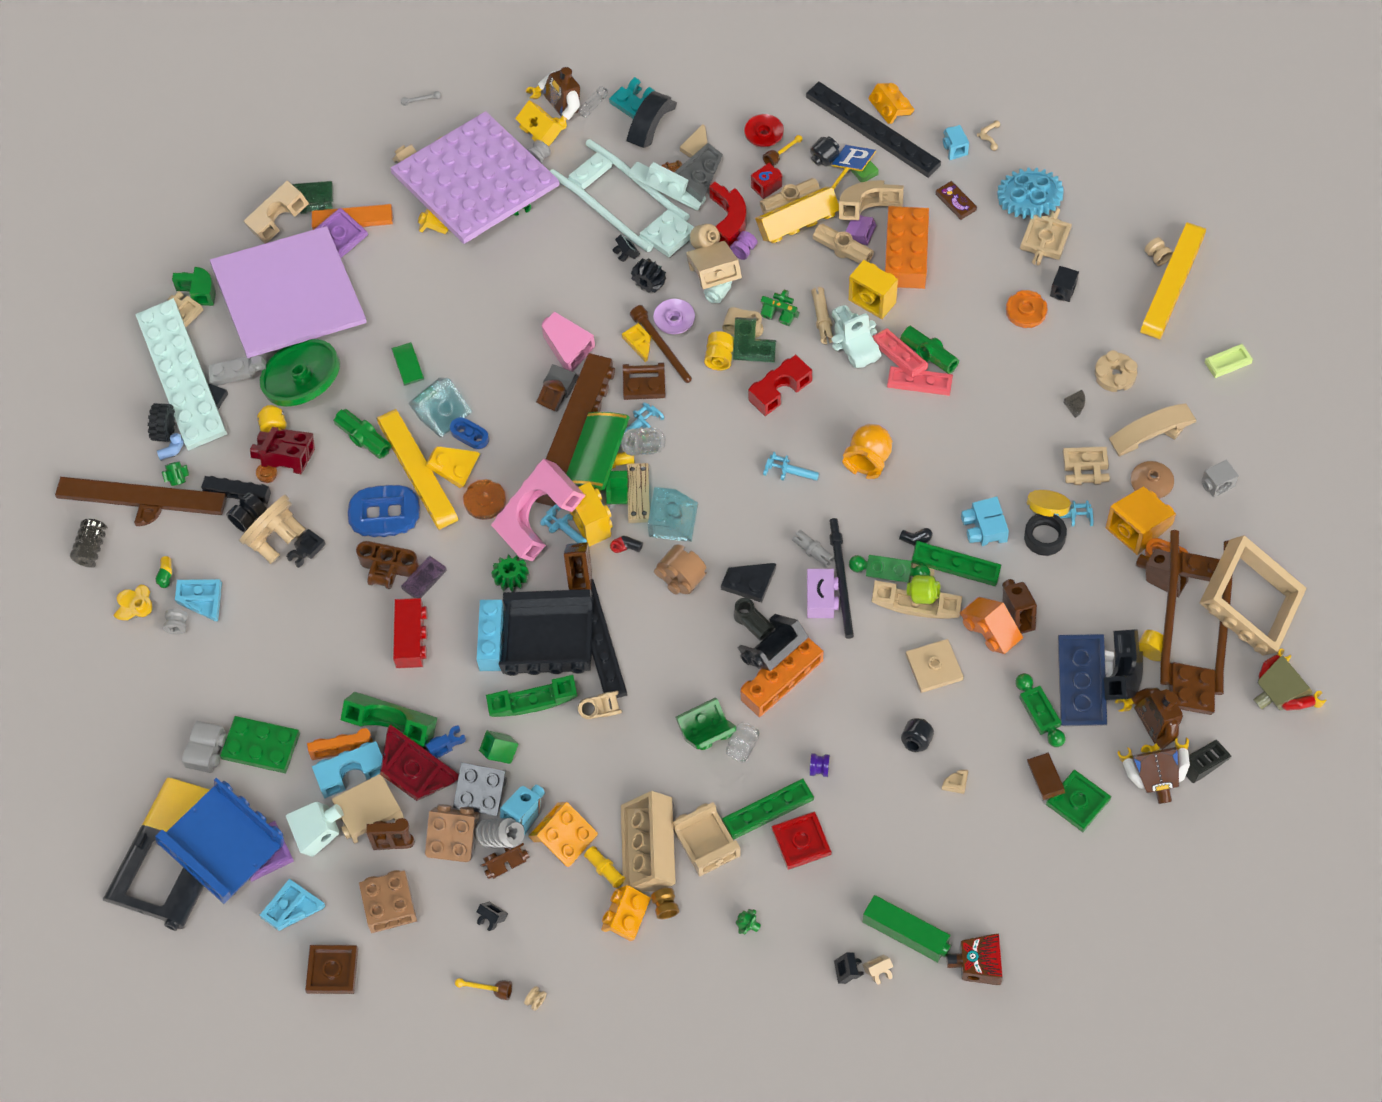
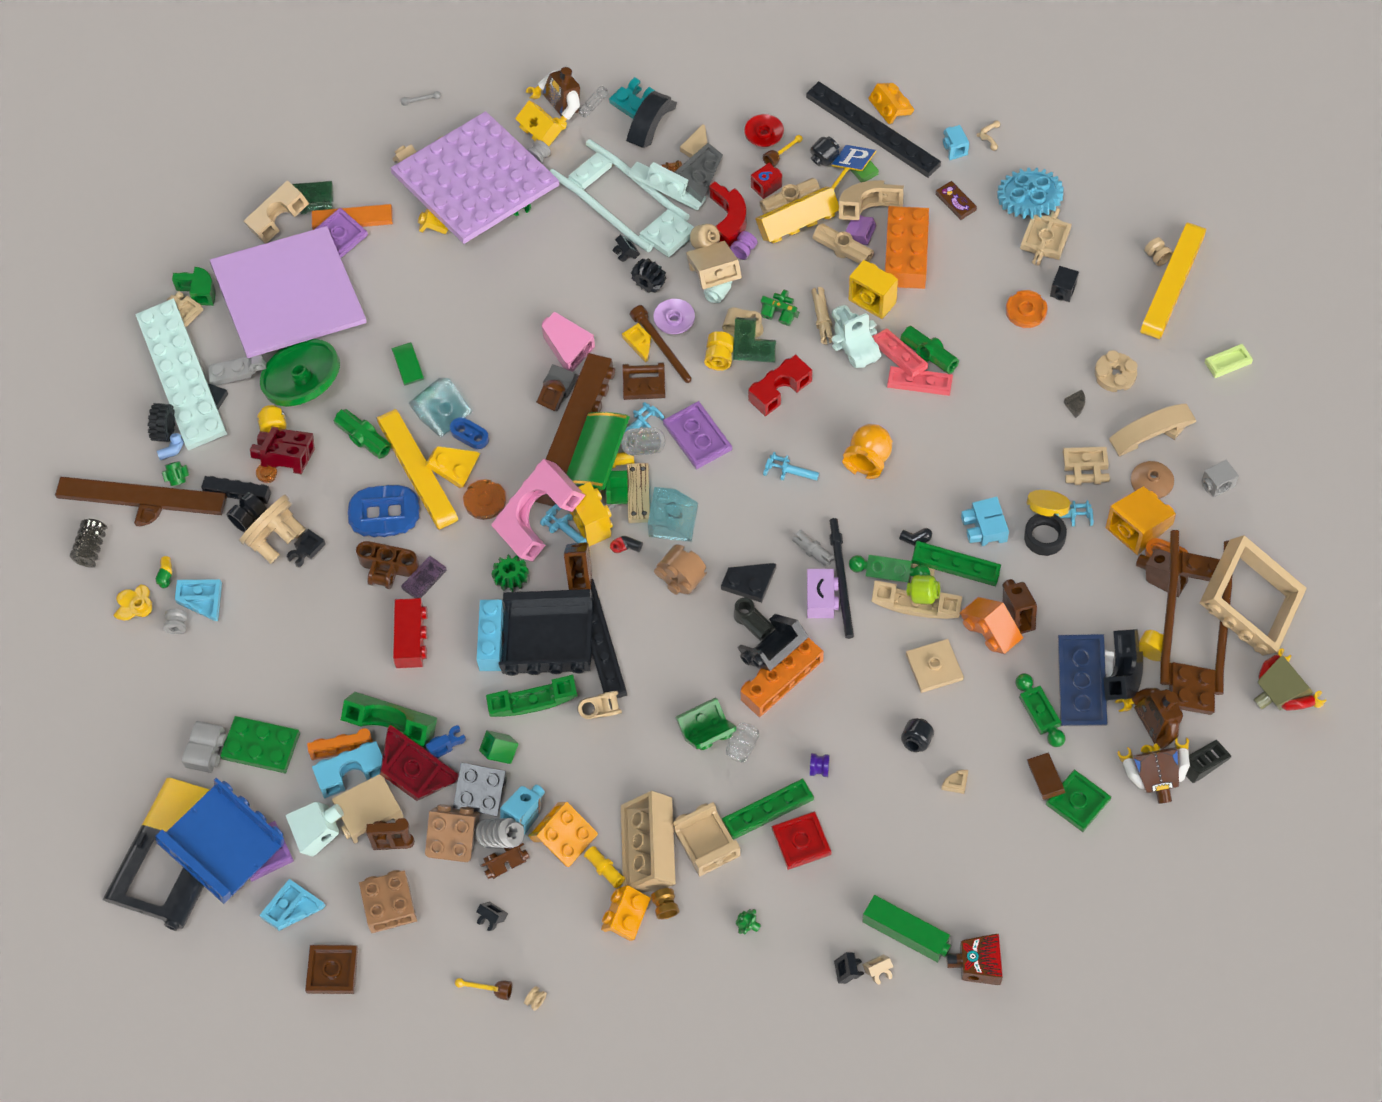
(697, 435): none -> medium lavender tile

